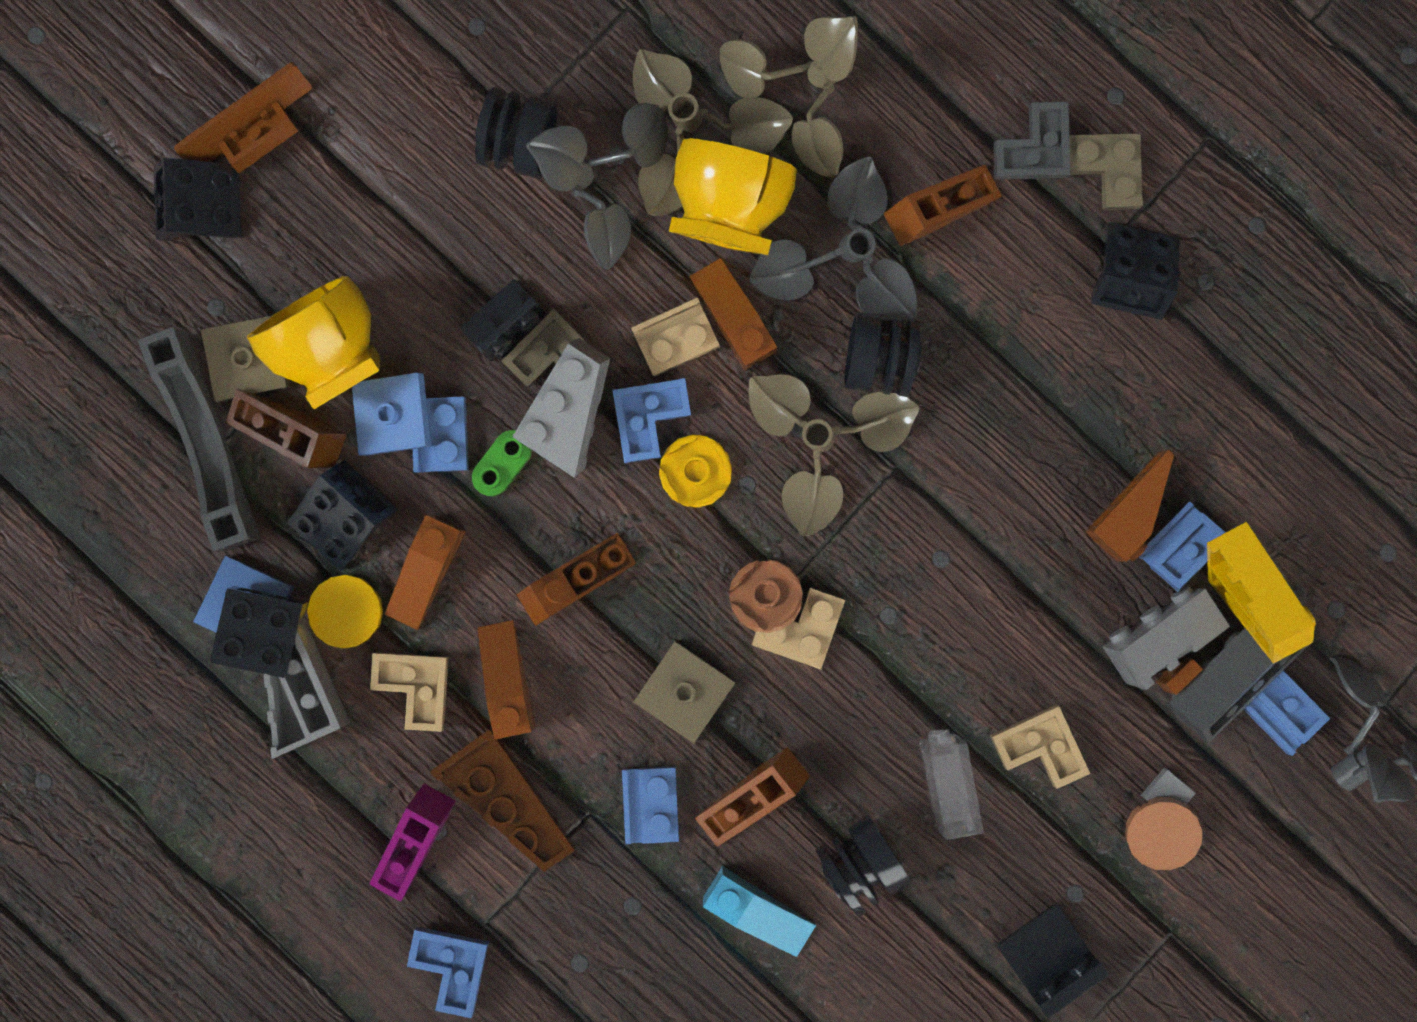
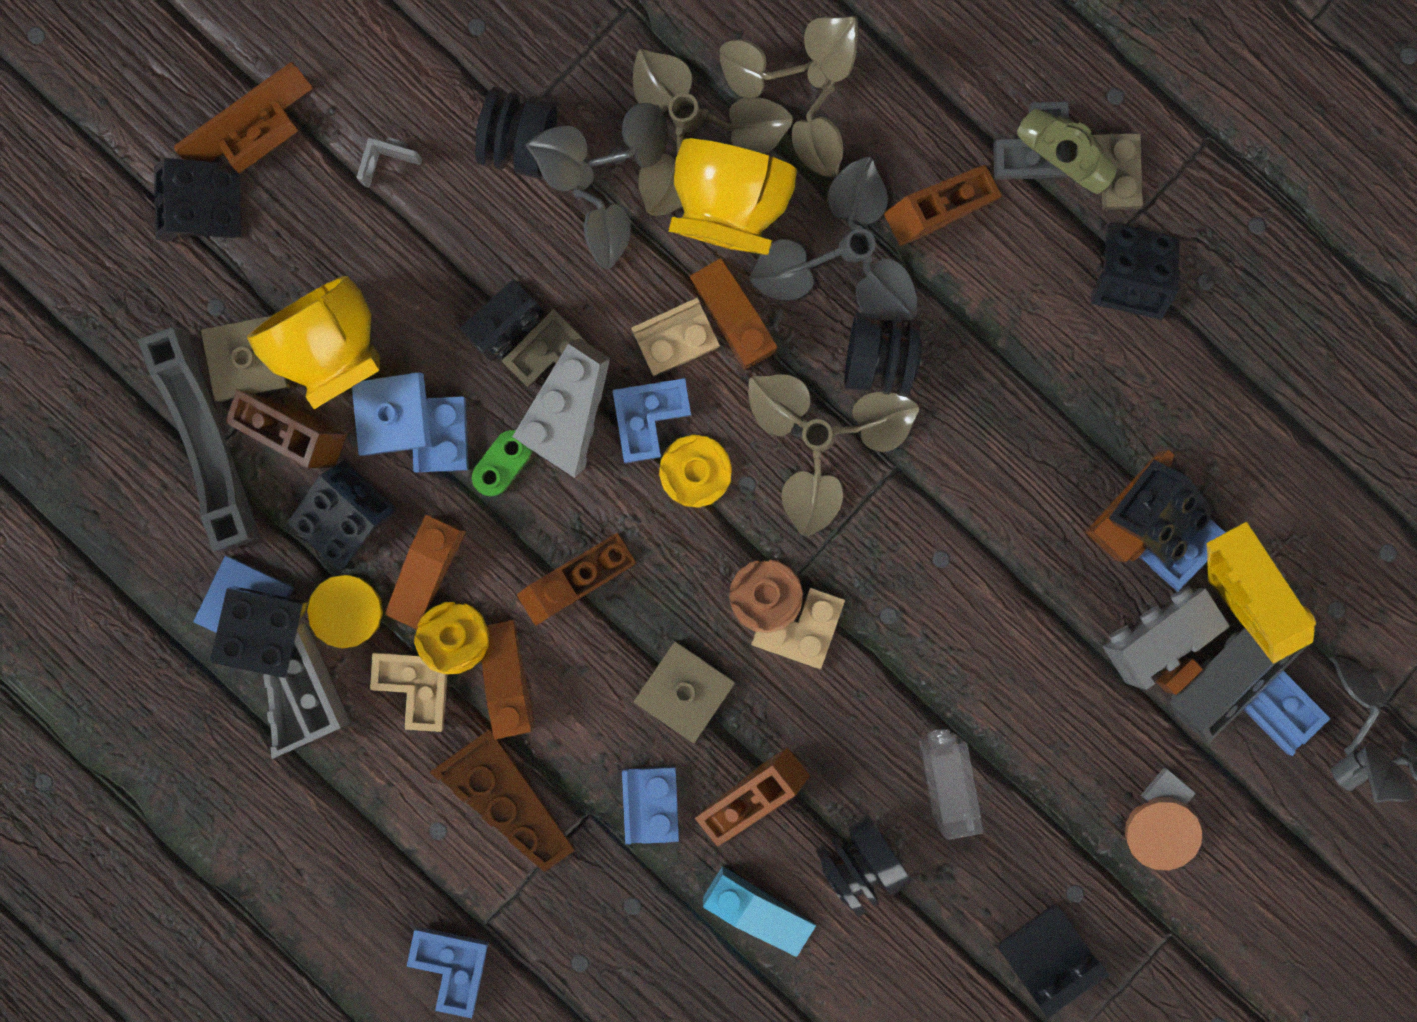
(392, 148): none -> light grey bracket
(412, 841): magenta slope -> none
(452, 638): none -> yellow tile
(1043, 736): tan plate -> none
(1045, 131): none -> olive piece
(1163, 512): none -> black bracket

